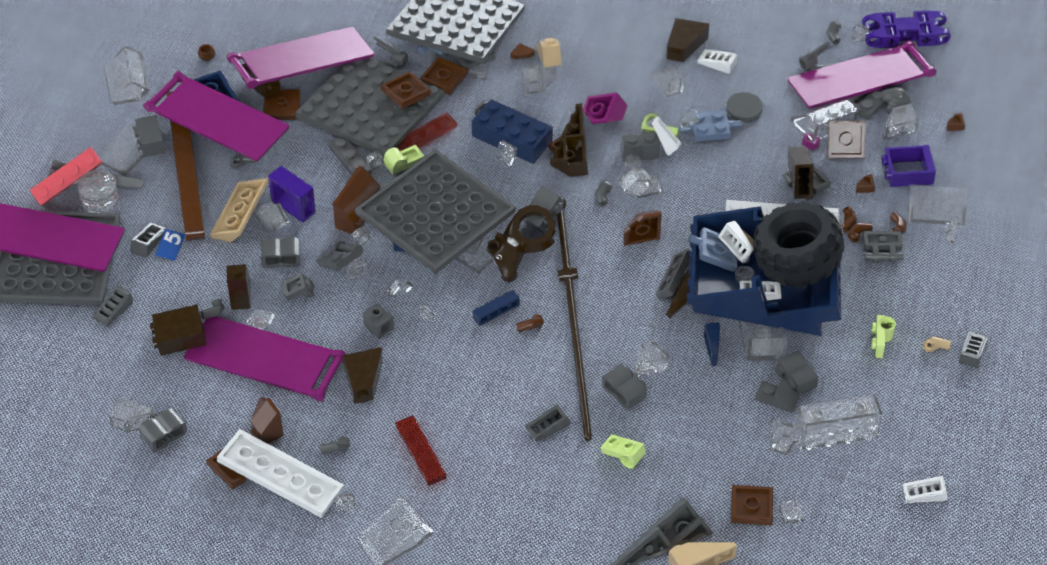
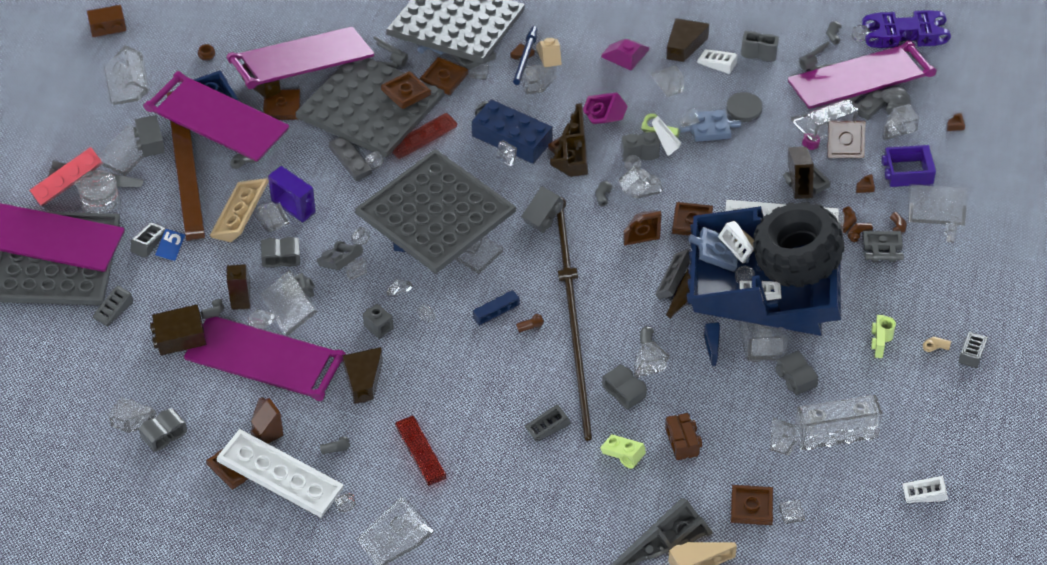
(106, 20): none -> reddish brown brick
(288, 303): none -> clear tile
(356, 191): reddish brown slope -> none
(401, 160): yellowish green plate -> none
(509, 247): dark brown animal -> none
(530, 40): none -> dark blue bar
(625, 53): none -> magenta slope
(646, 335): none -> dark grey arm
(683, 436): none -> reddish brown brick
(684, 216): none -> reddish brown plate
(759, 46): none -> dark grey brick
(778, 396): dark grey slope -> none

